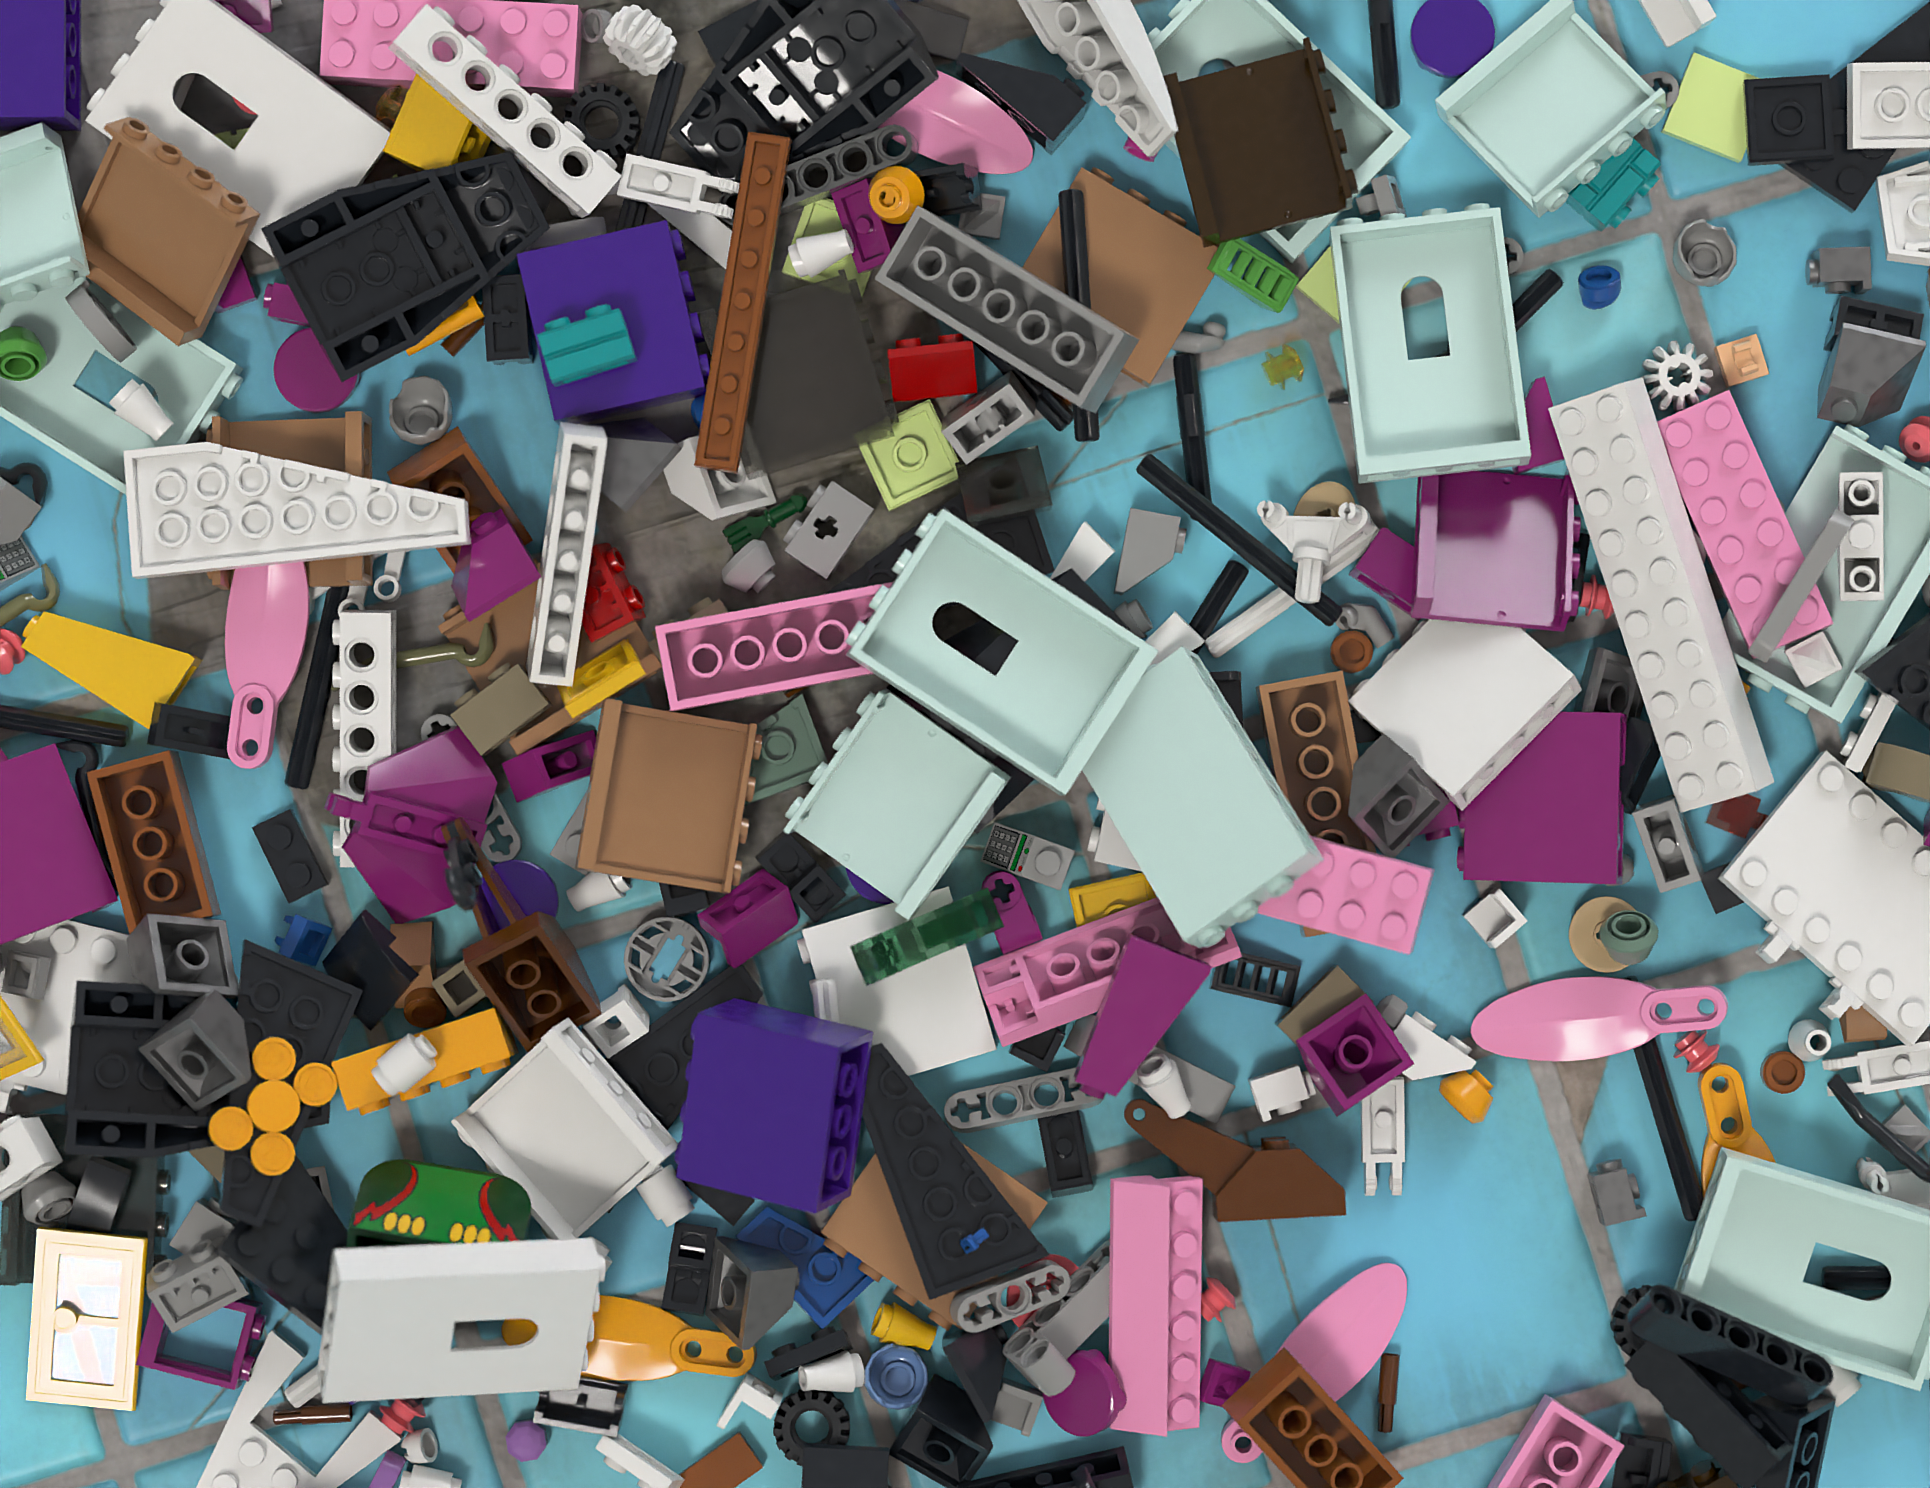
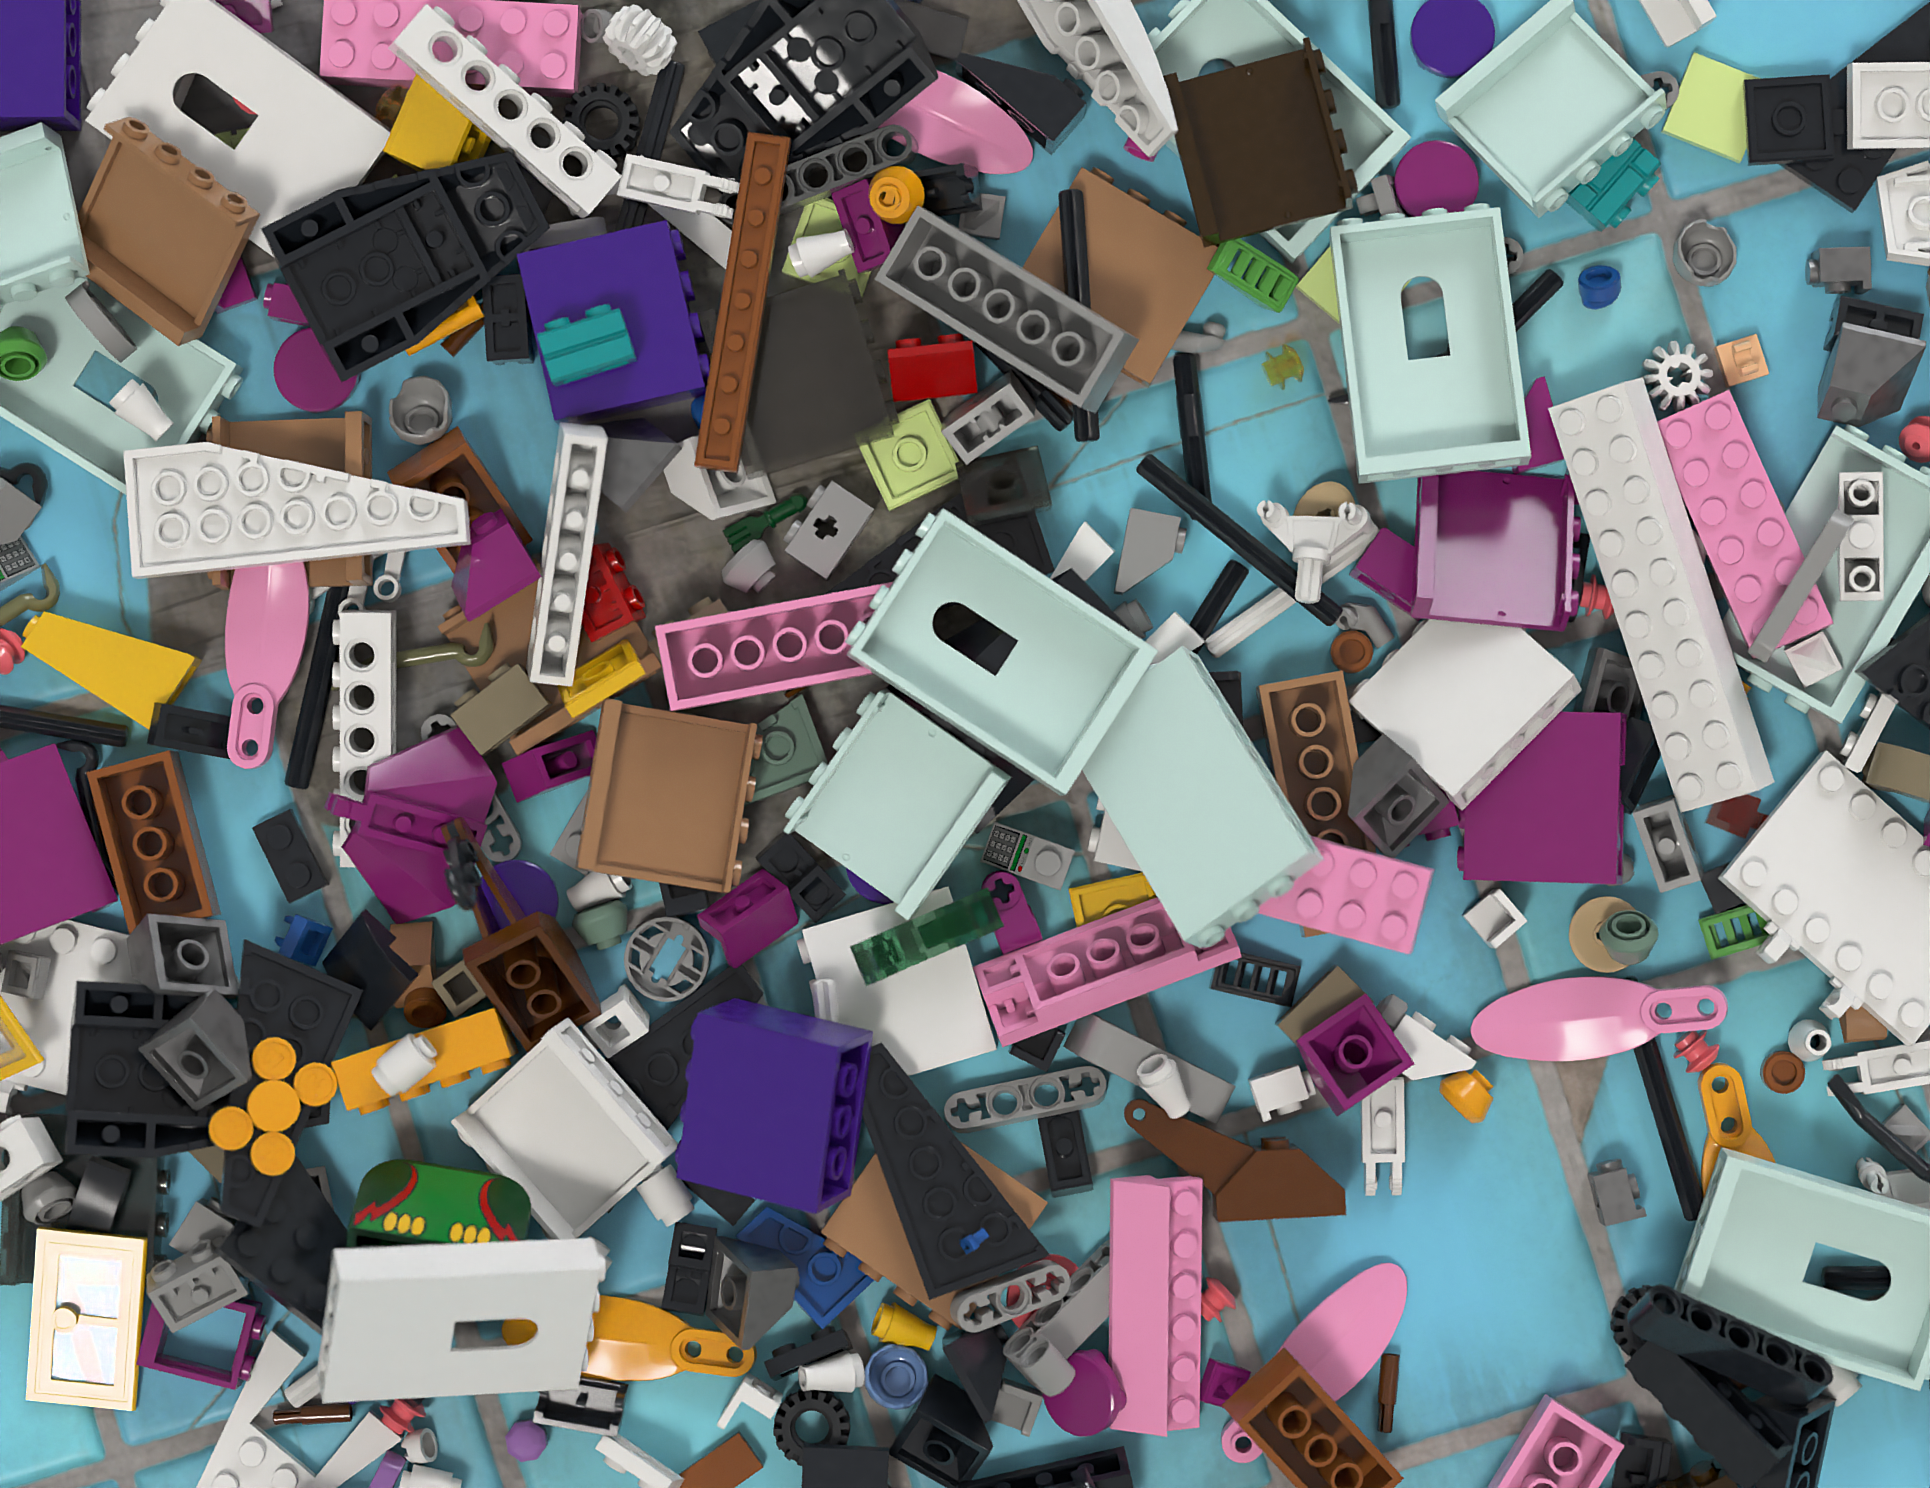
(602, 924): none -> sand green cone
(1137, 1009): magenta slope -> none
(1435, 177): none -> magenta tile
(1711, 938): none -> bright green slope

